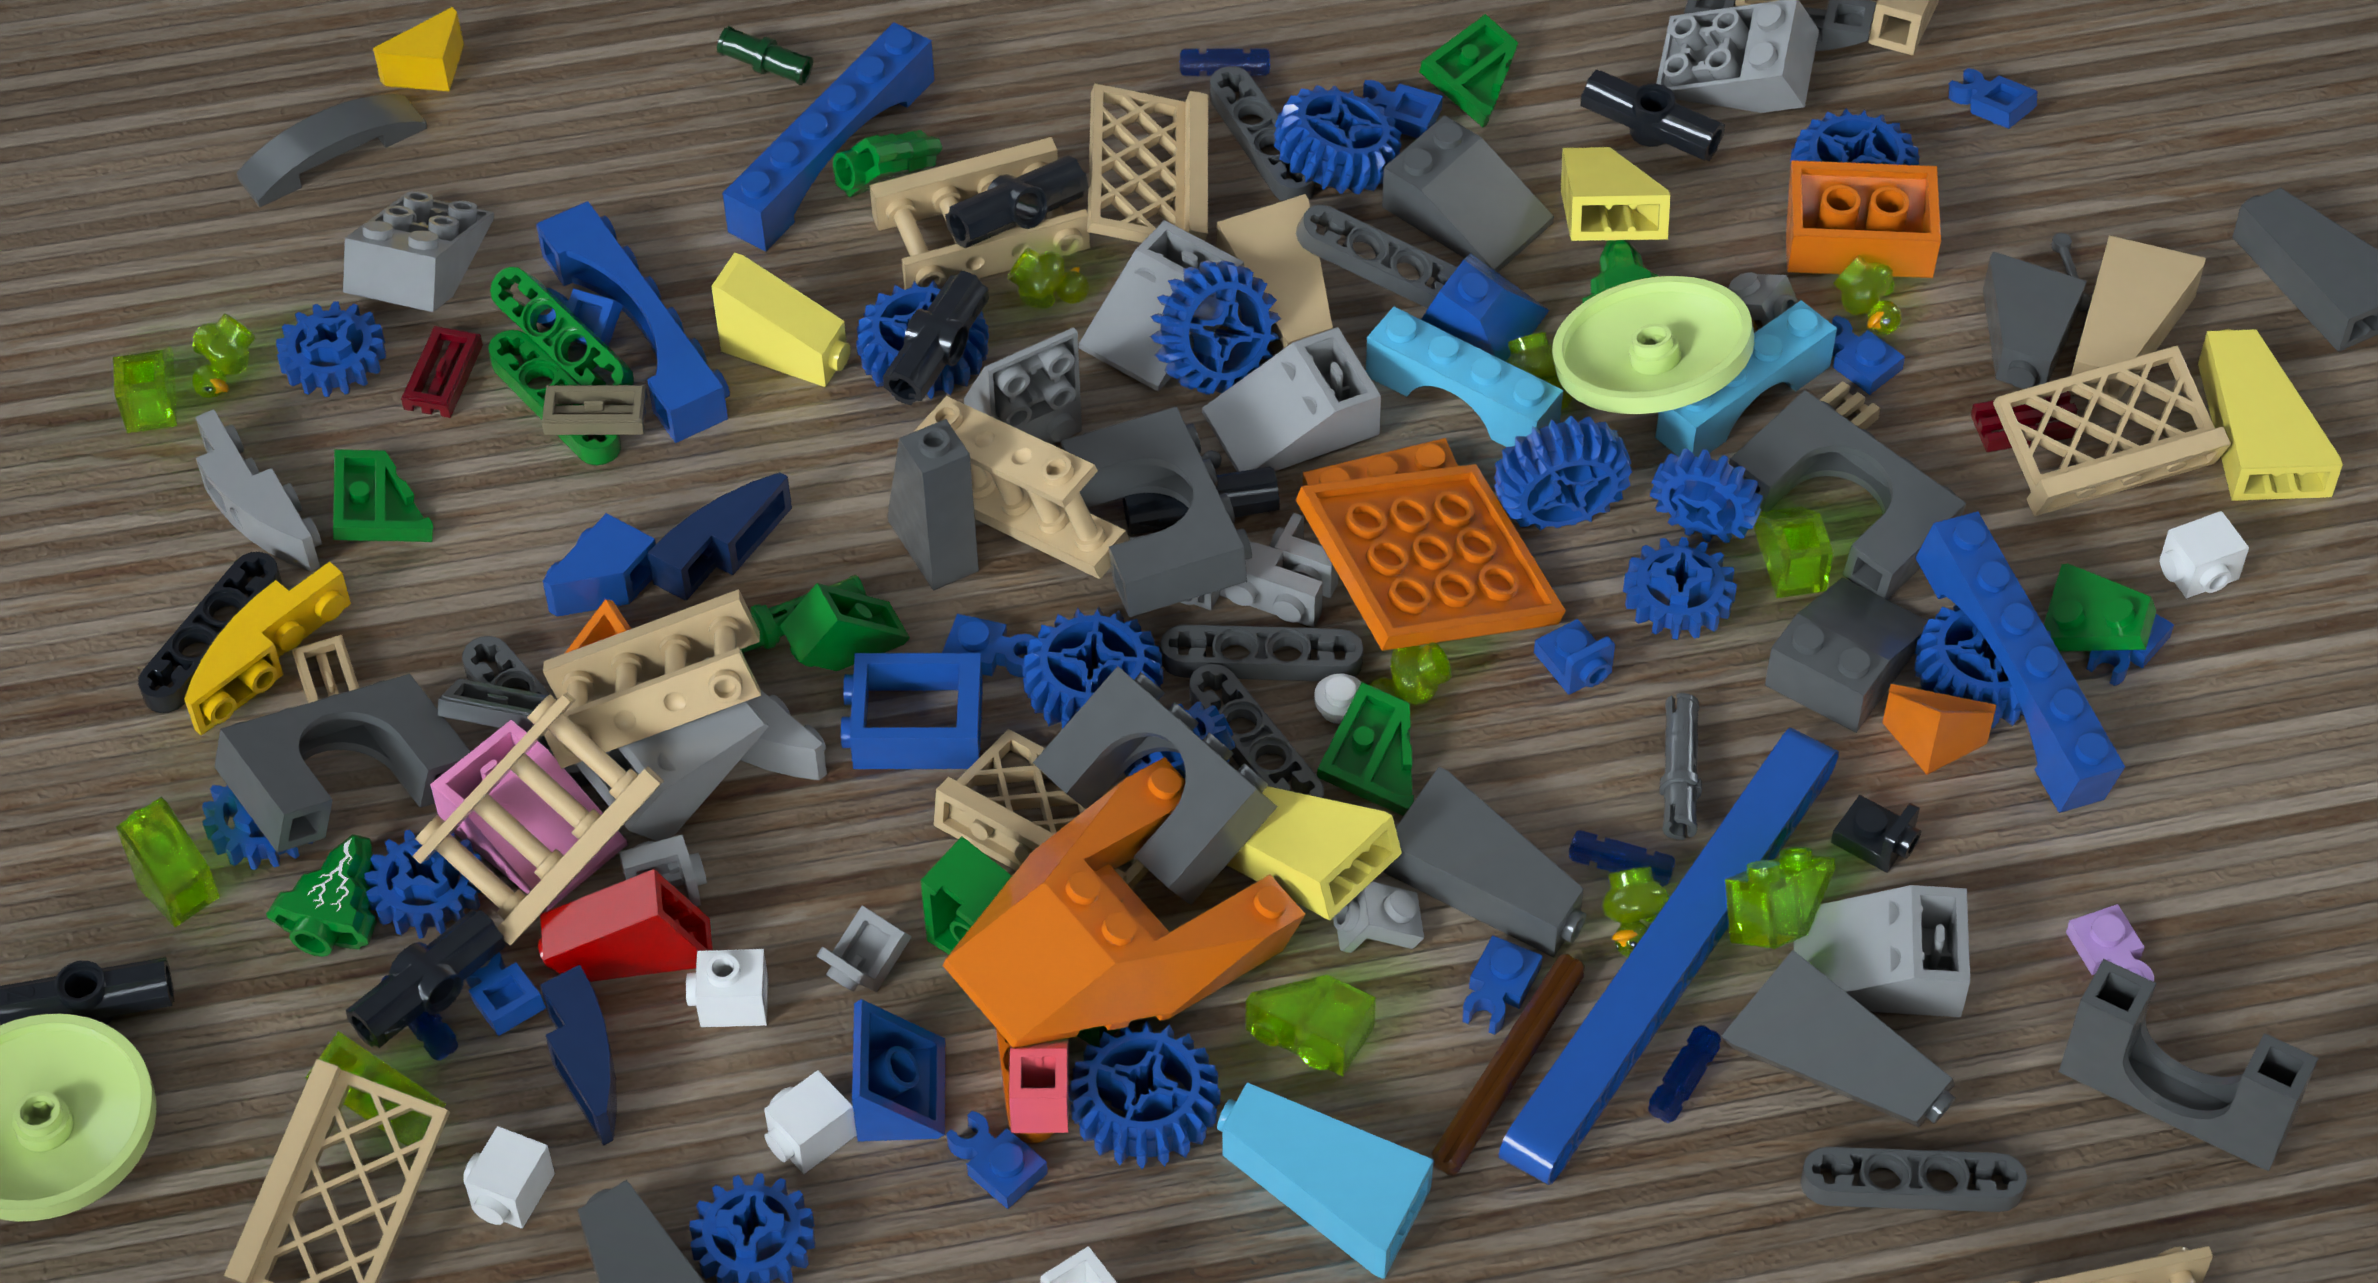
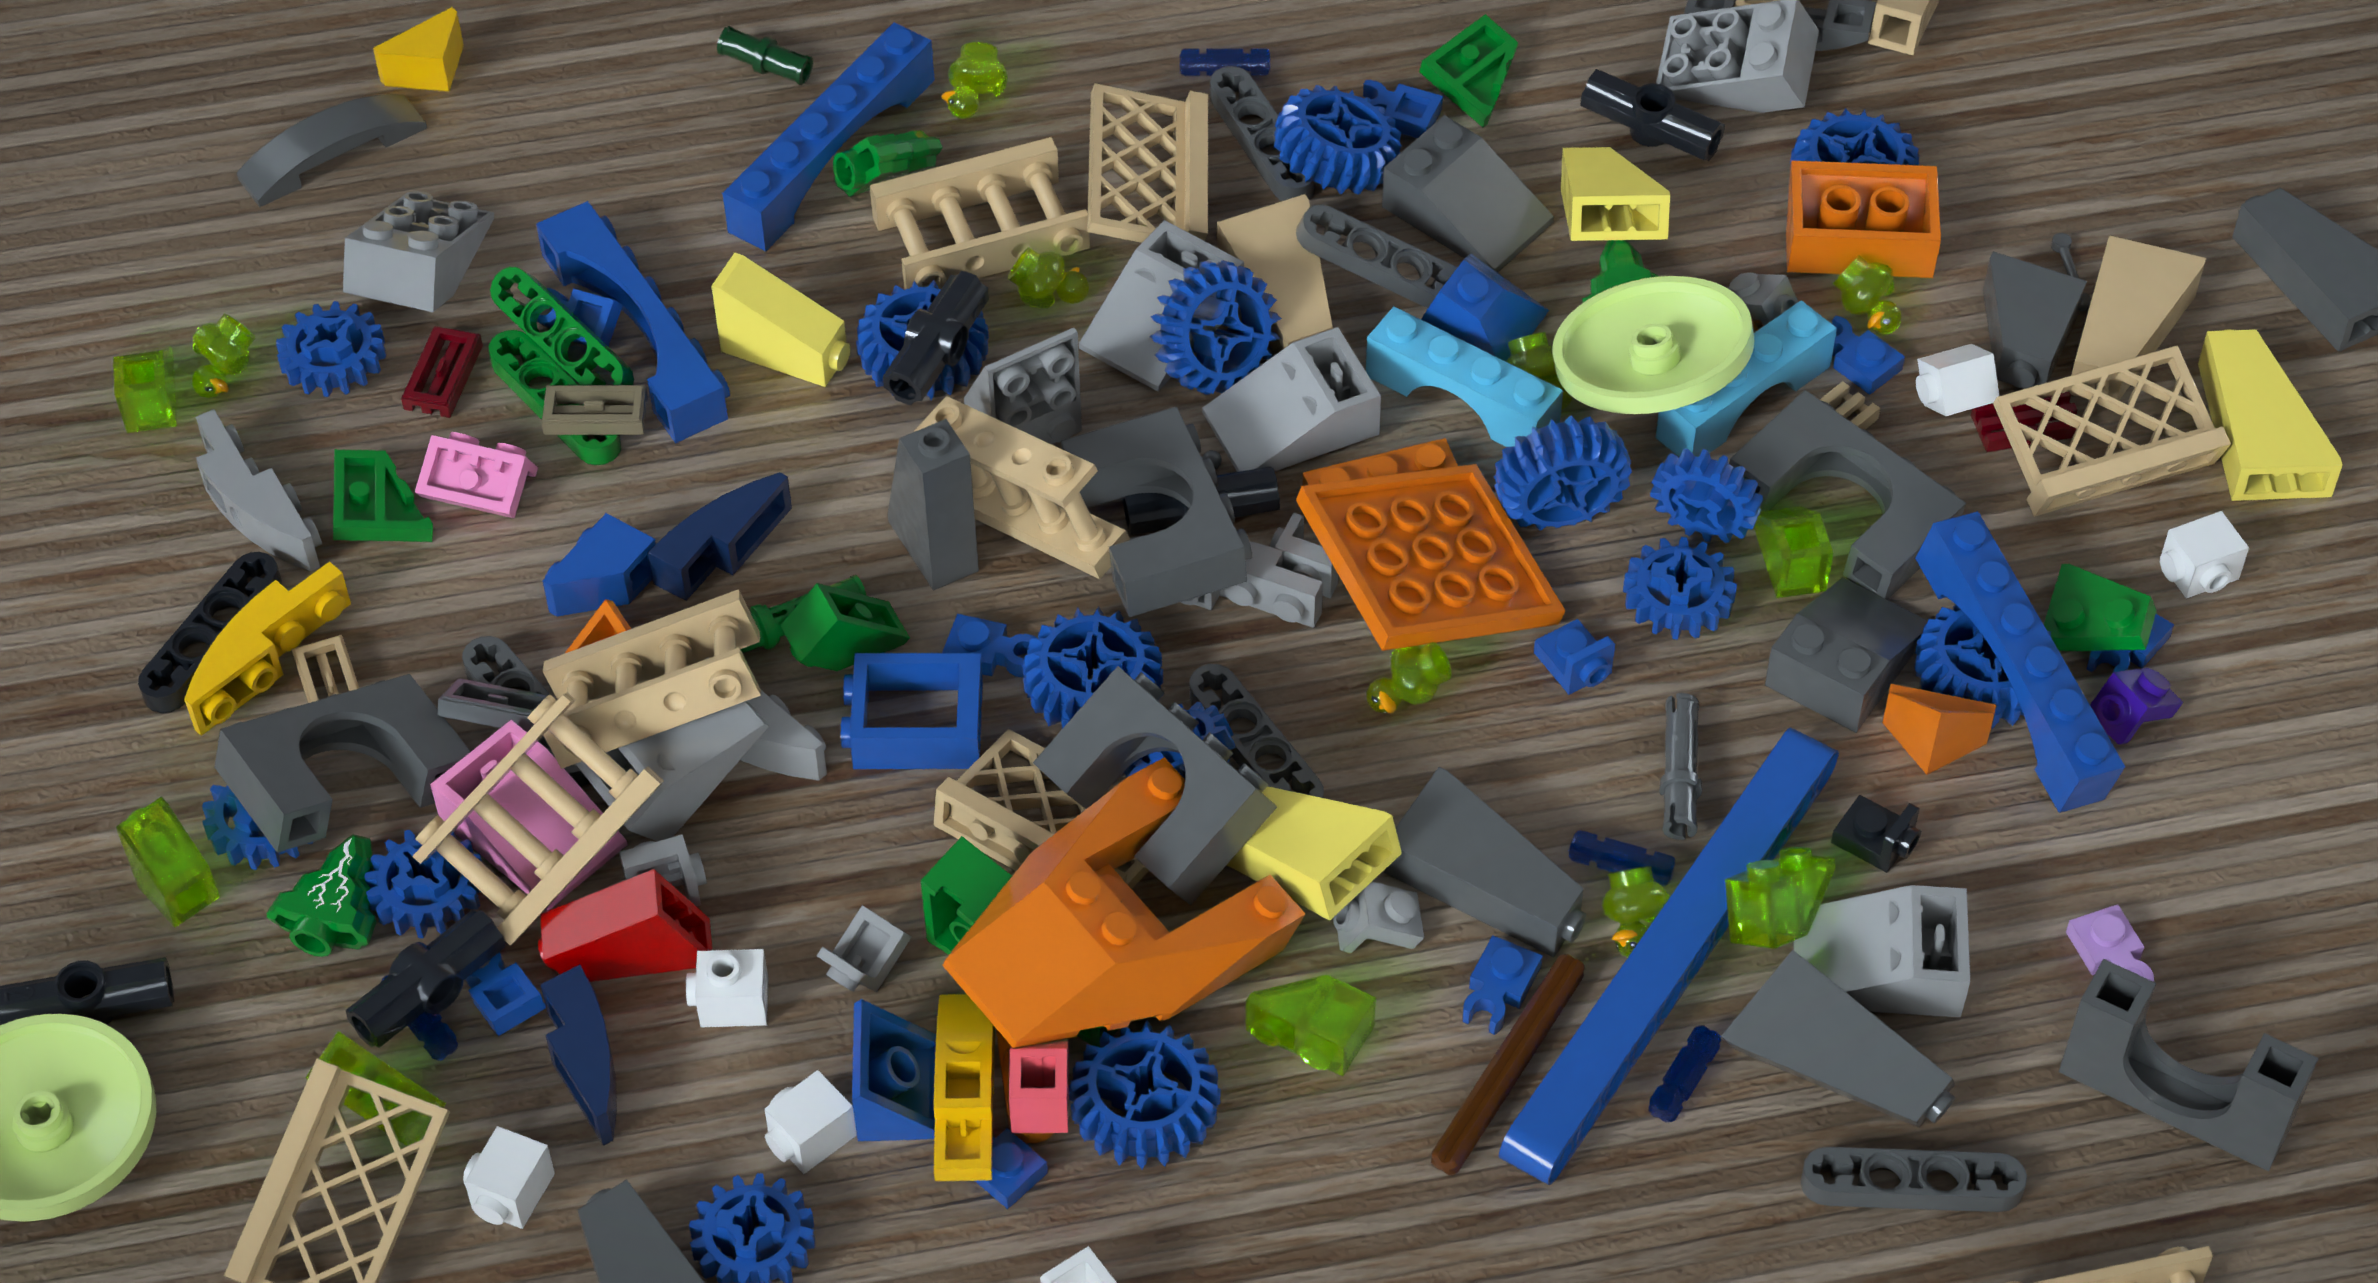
(474, 475): none -> bright pink bracket
(963, 1091): none -> yellow slope
(973, 74): none -> clear neon green animal
(1016, 201): black piece -> none
(1262, 643): dark grey beam -> none
(1329, 1173): medium azure slope -> none
(1335, 695): white plate -> none
(1373, 751): green wing -> none
(1957, 379): none -> white brick
(1996, 101): blue plate -> none
(2132, 699): none -> dark purple bracket

